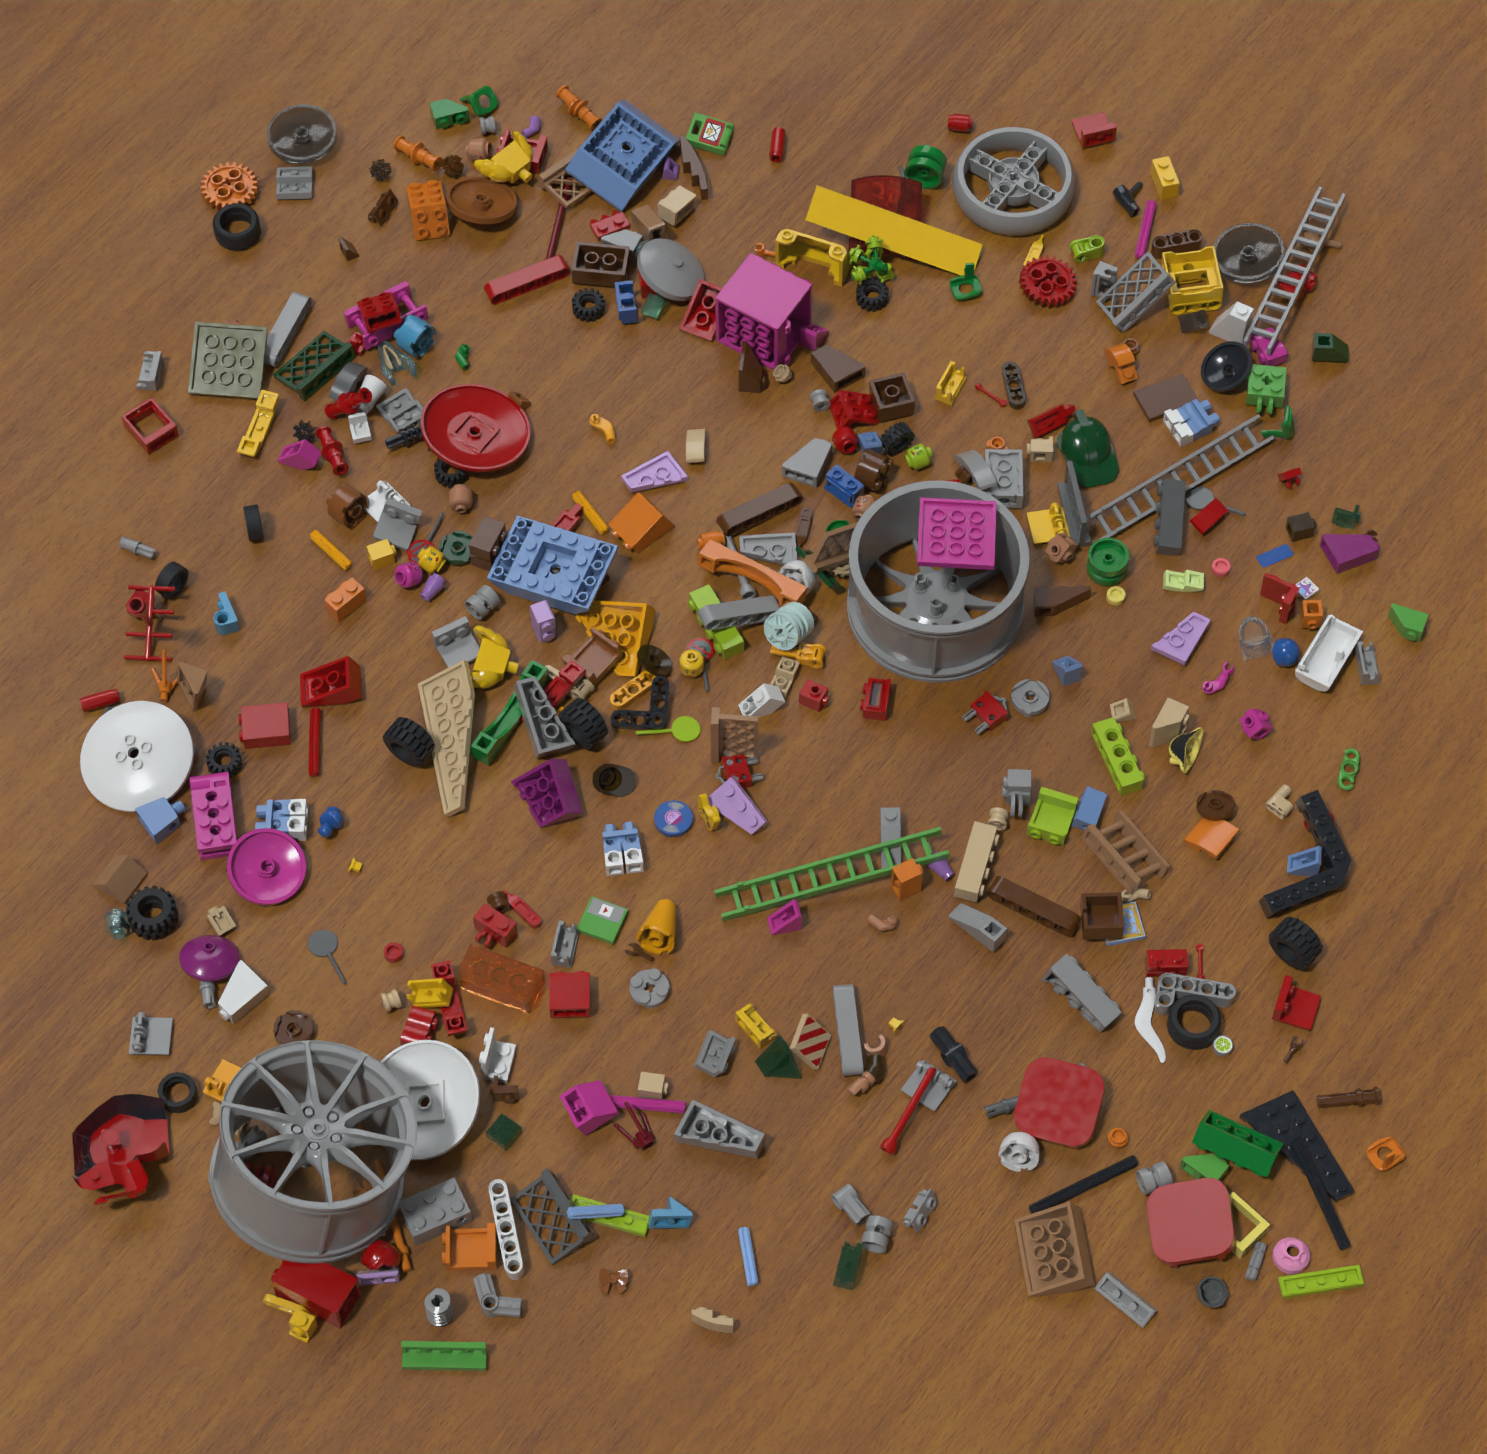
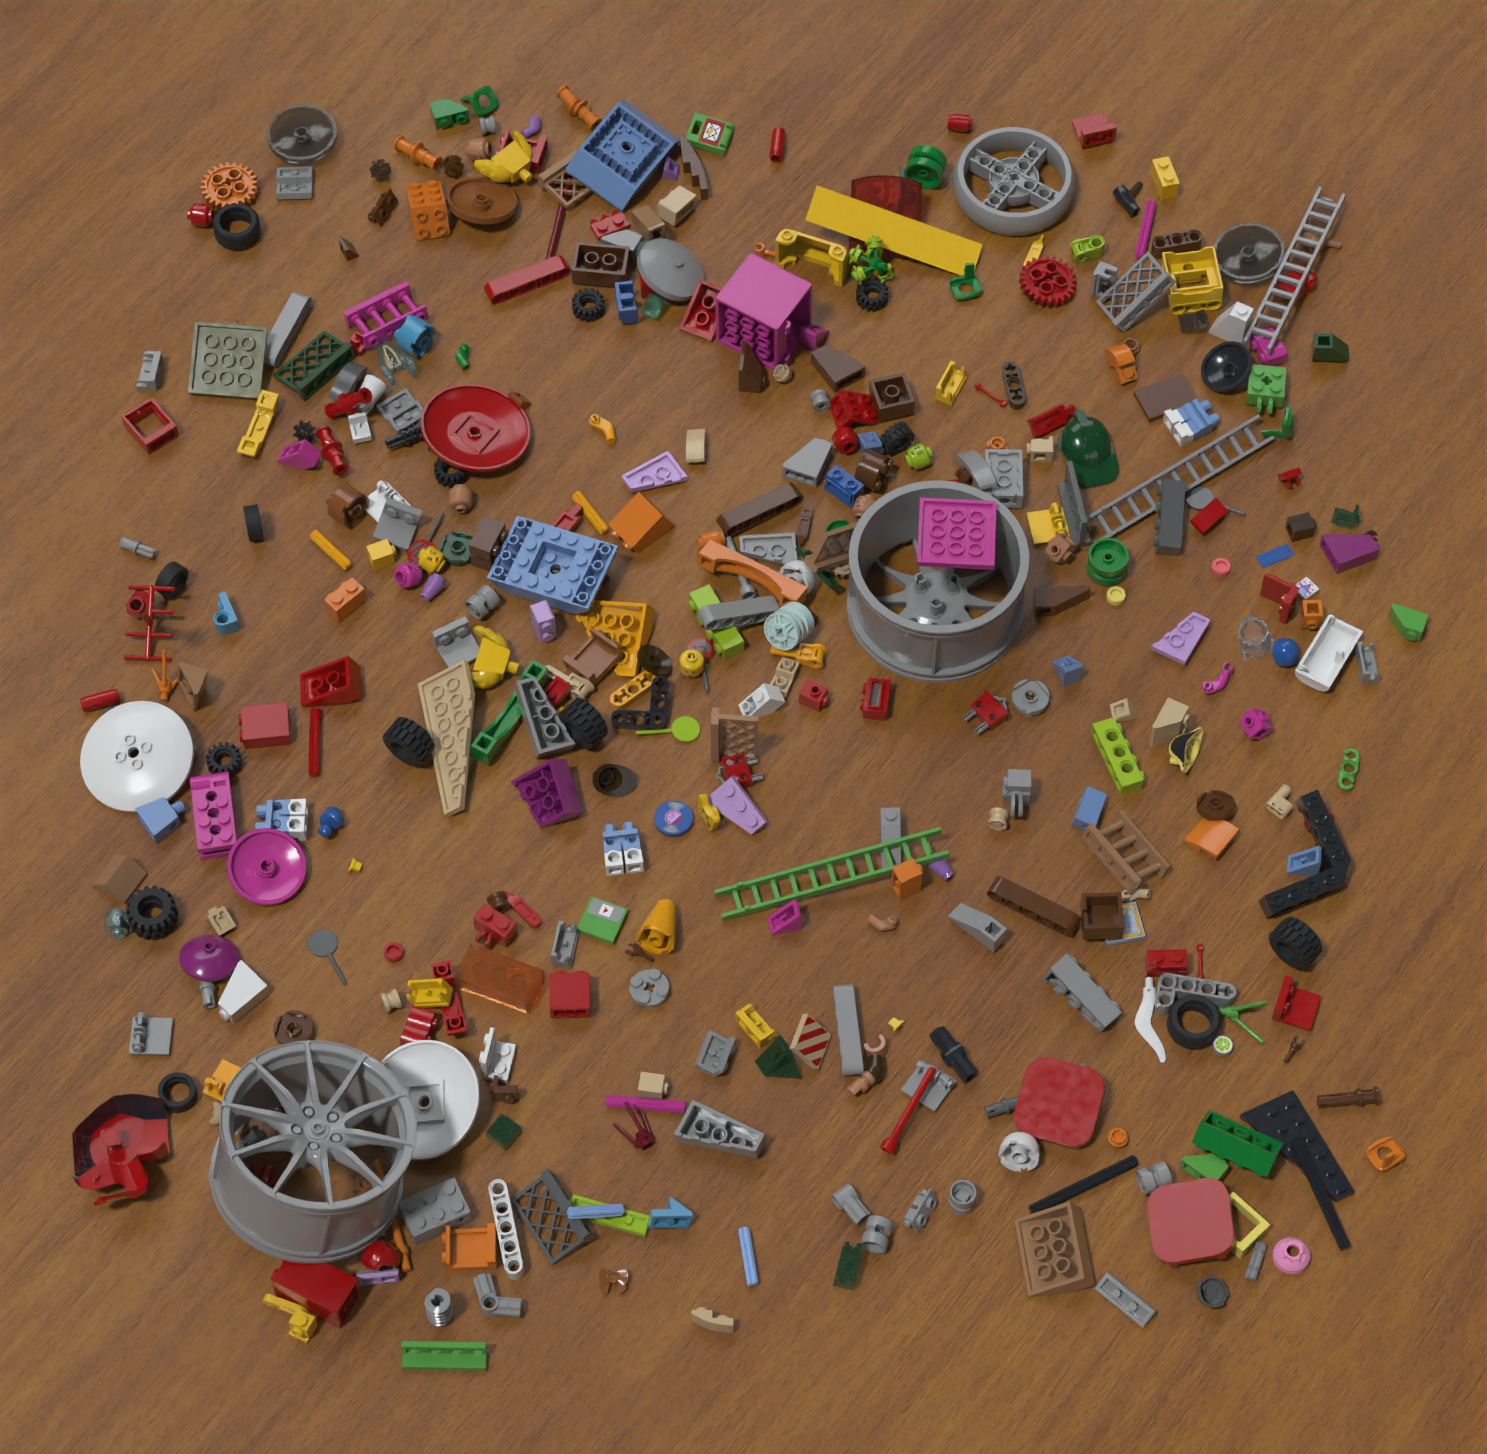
(200, 214): none -> red head
(379, 311): red brick -> none
(572, 672): red tile -> none
(589, 1105): dark pink slope -> none
(962, 1197): none -> light grey wheel
(975, 862): tan brick -> none
(1052, 816): lime panel -> none
(1183, 582): yellowish green slope -> none
(1234, 1013): none -> bright green plant
(1320, 1281): lime tile -> none

